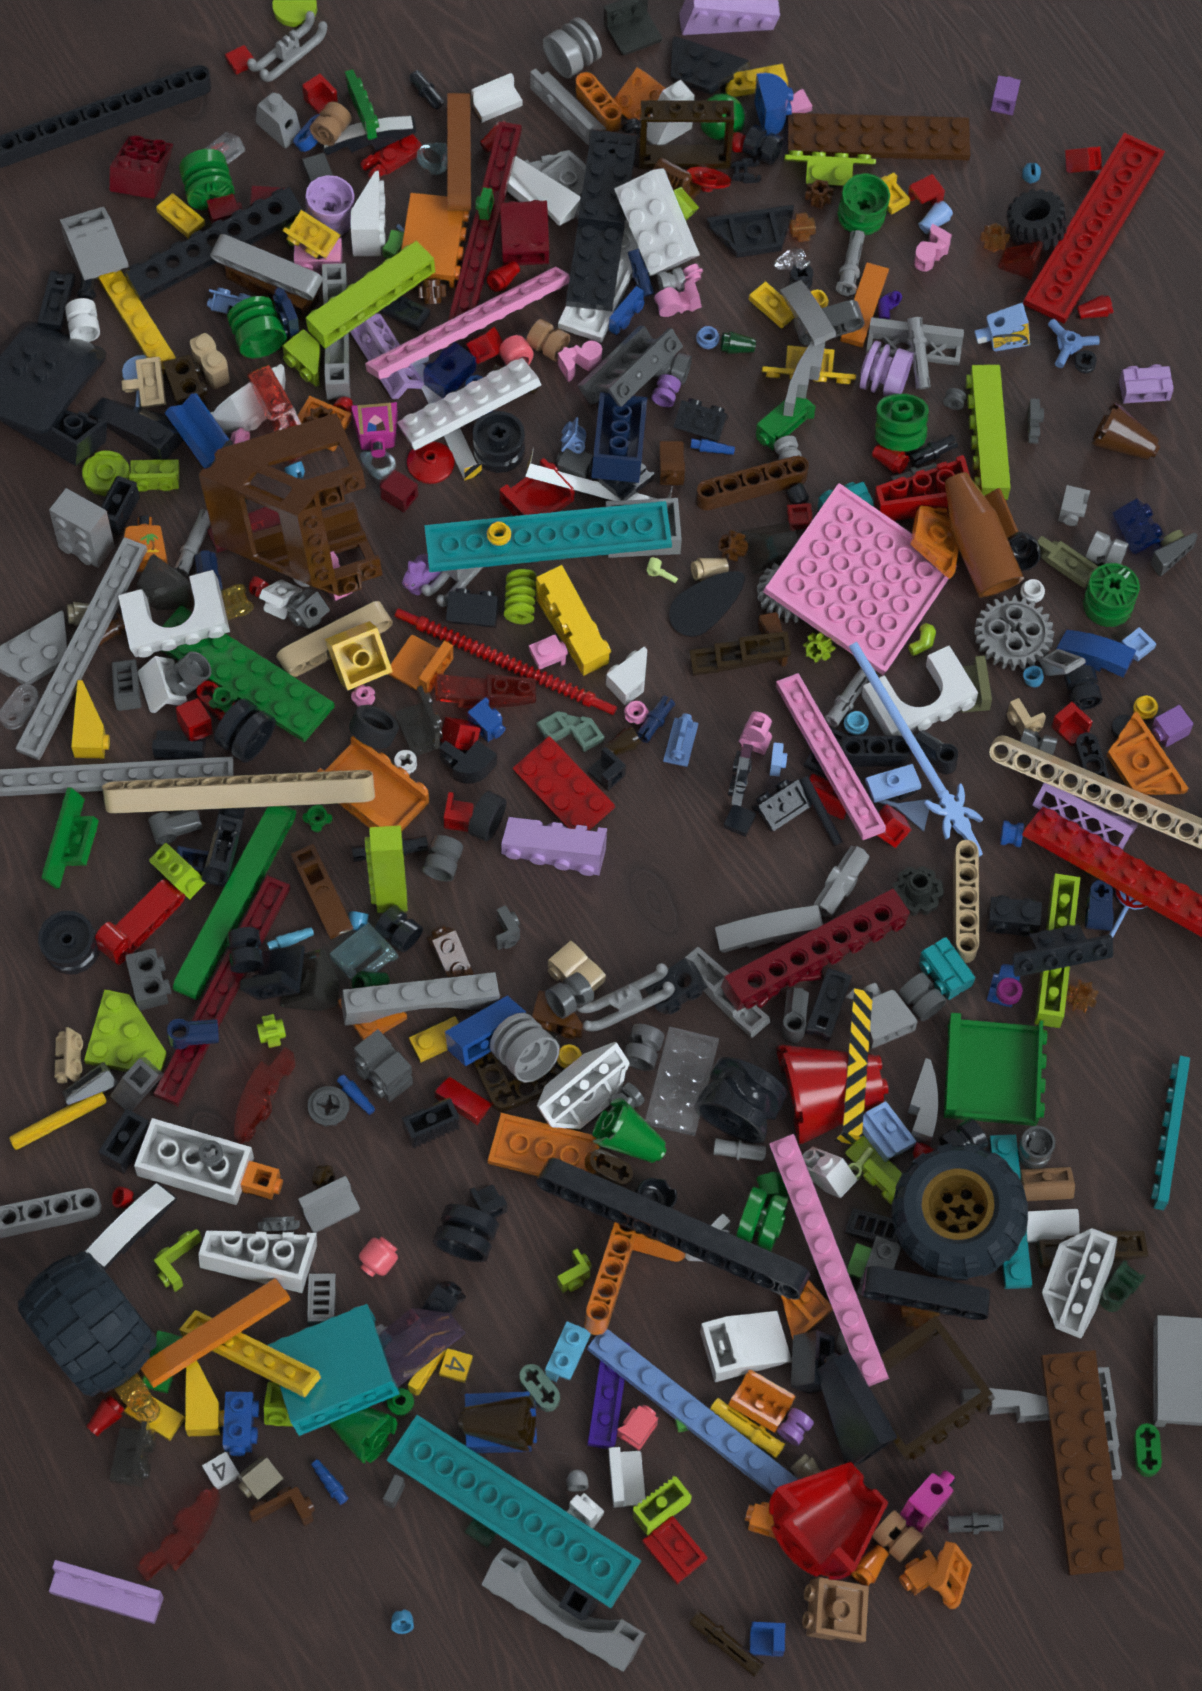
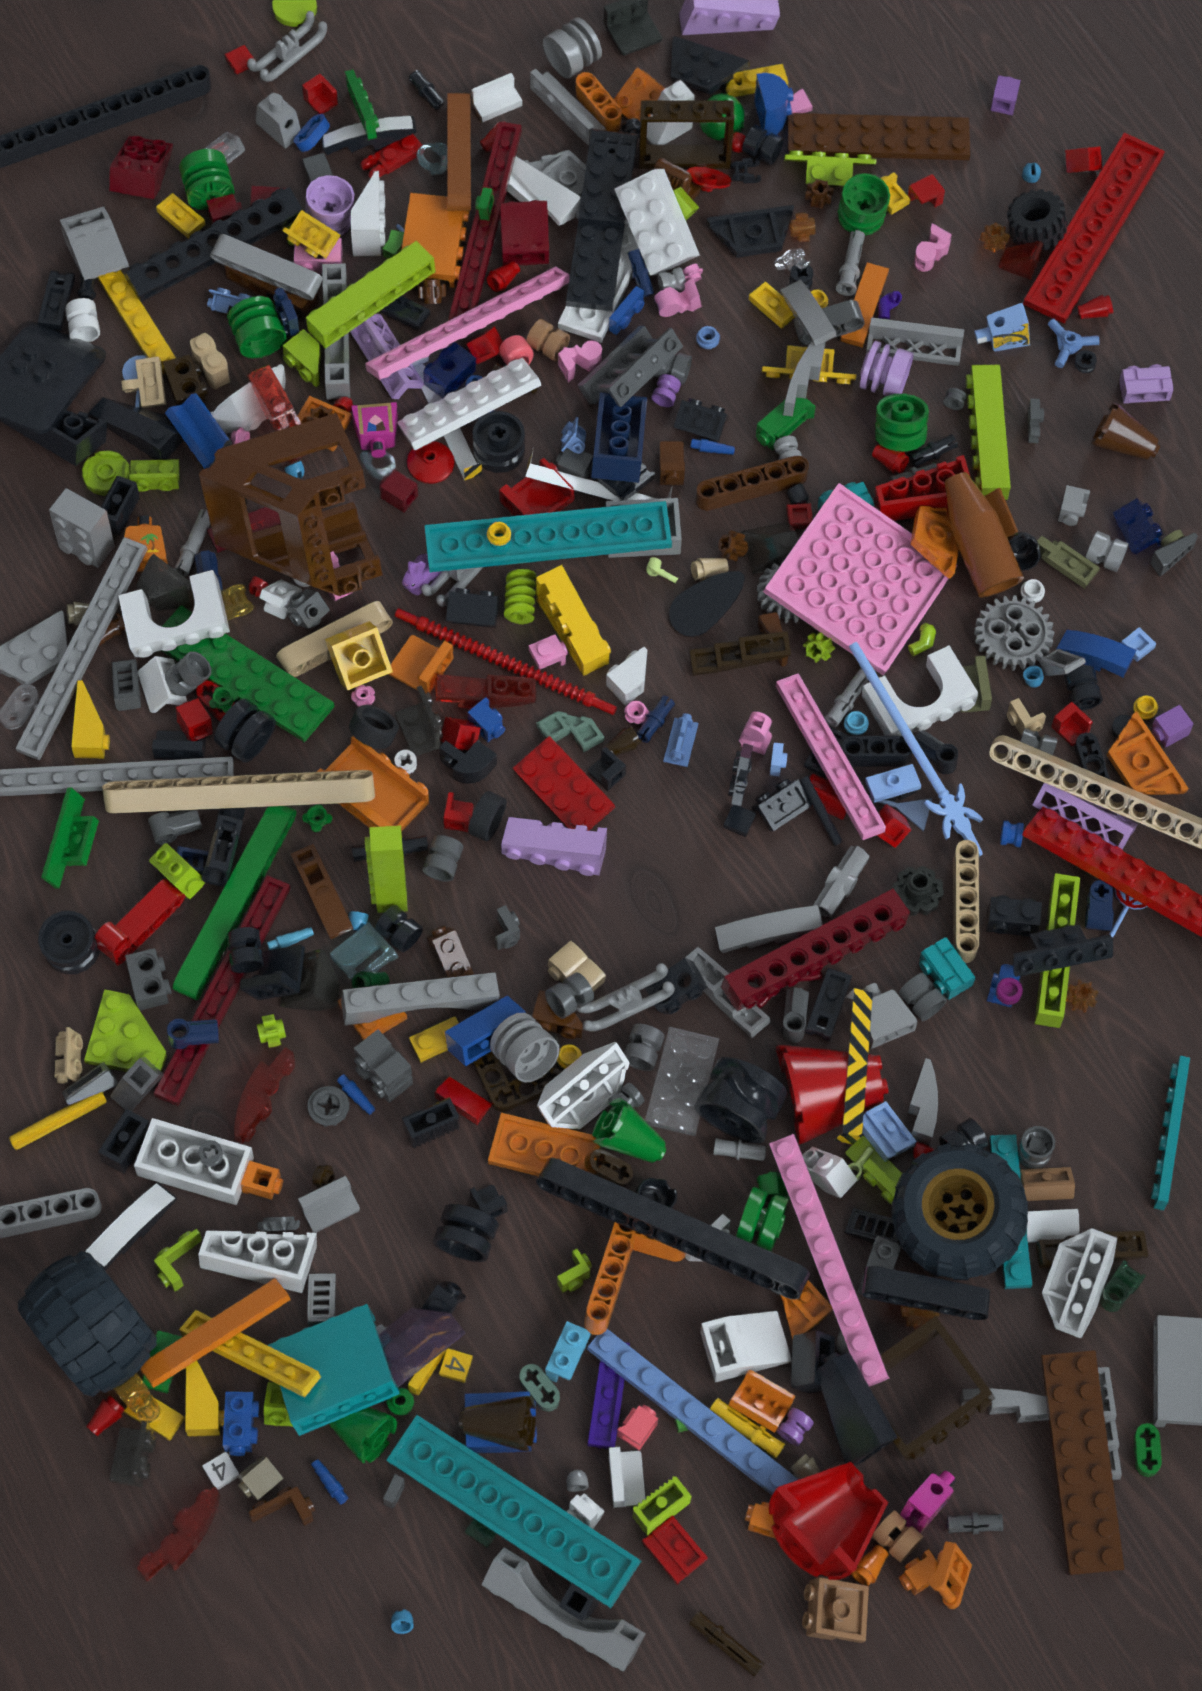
(106, 1592): lavender fence -> none
(122, 1197): red hinge -> none
(330, 123): medium nougat wheel -> none
(378, 1256): coral head -> none
(737, 343): dark green cone -> none
(767, 1639): blue panel -> none
(858, 1261): bright green piece -> none
(917, 343): light grey pin -> none
(938, 215): light blue cone -> none
(994, 1071): green panel -> none
(1111, 595): green wheel -> none

